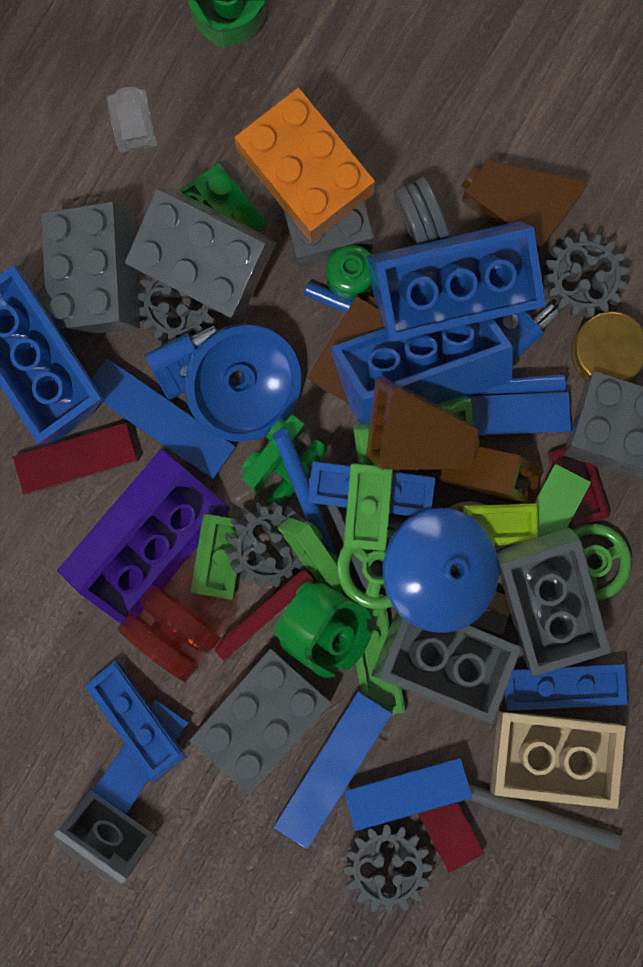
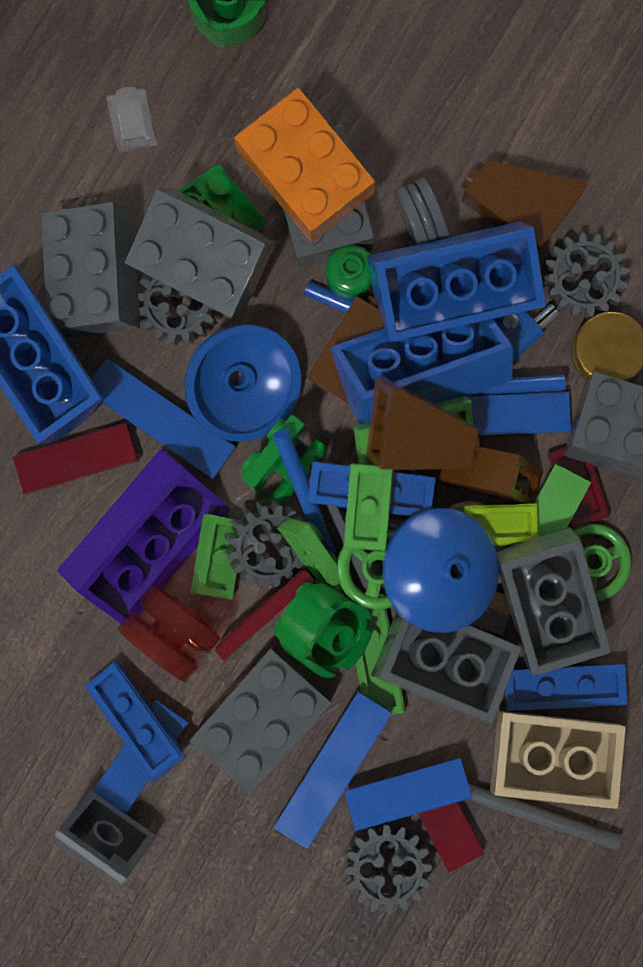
(172, 359): blue piece -> none

